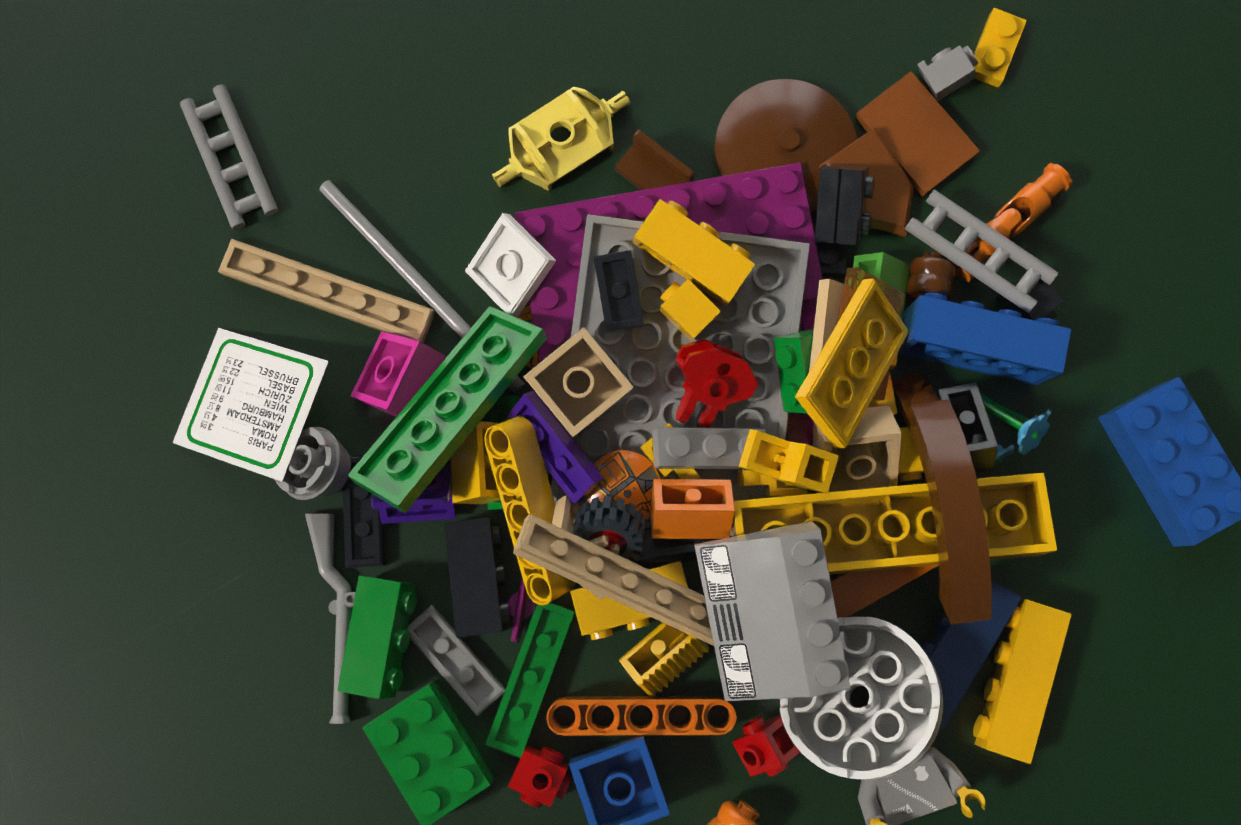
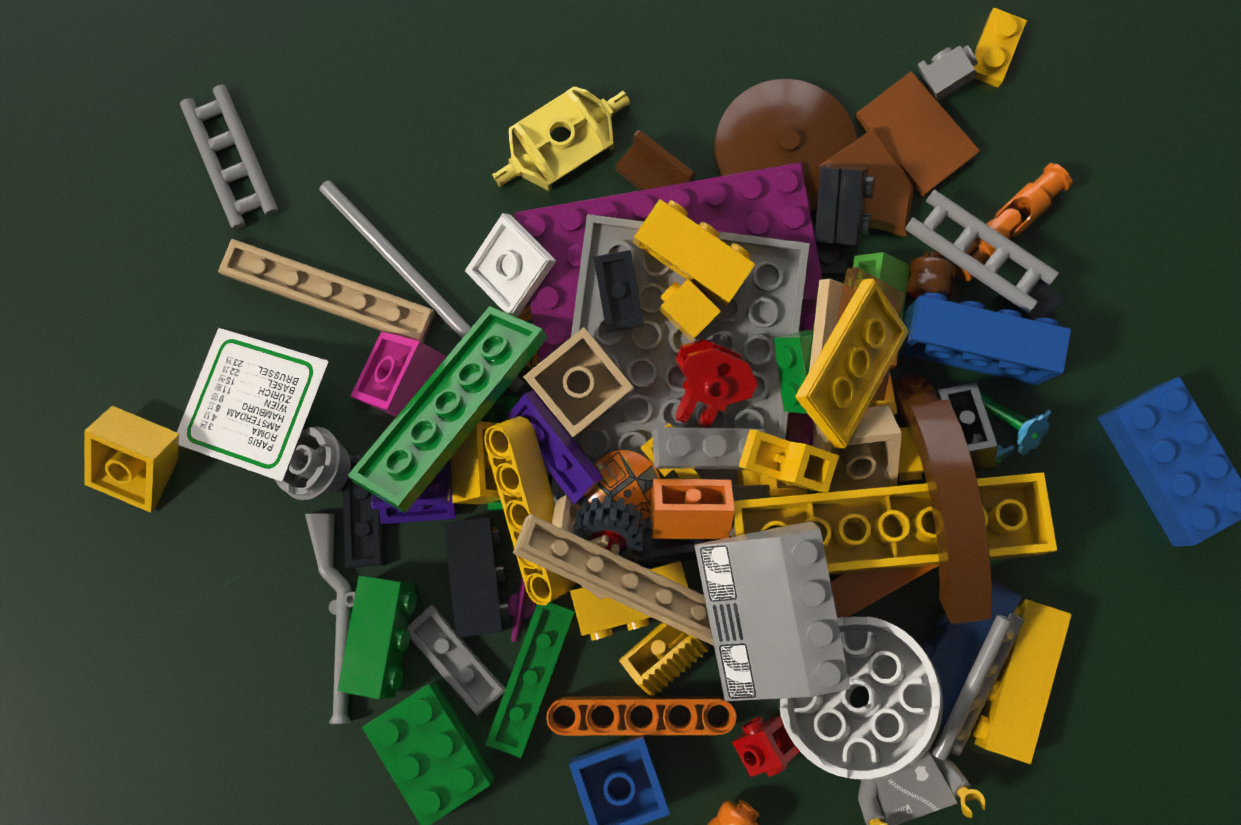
(129, 457): none -> yellow slope
(525, 779): red brick -> none
(978, 685): none -> light grey bar

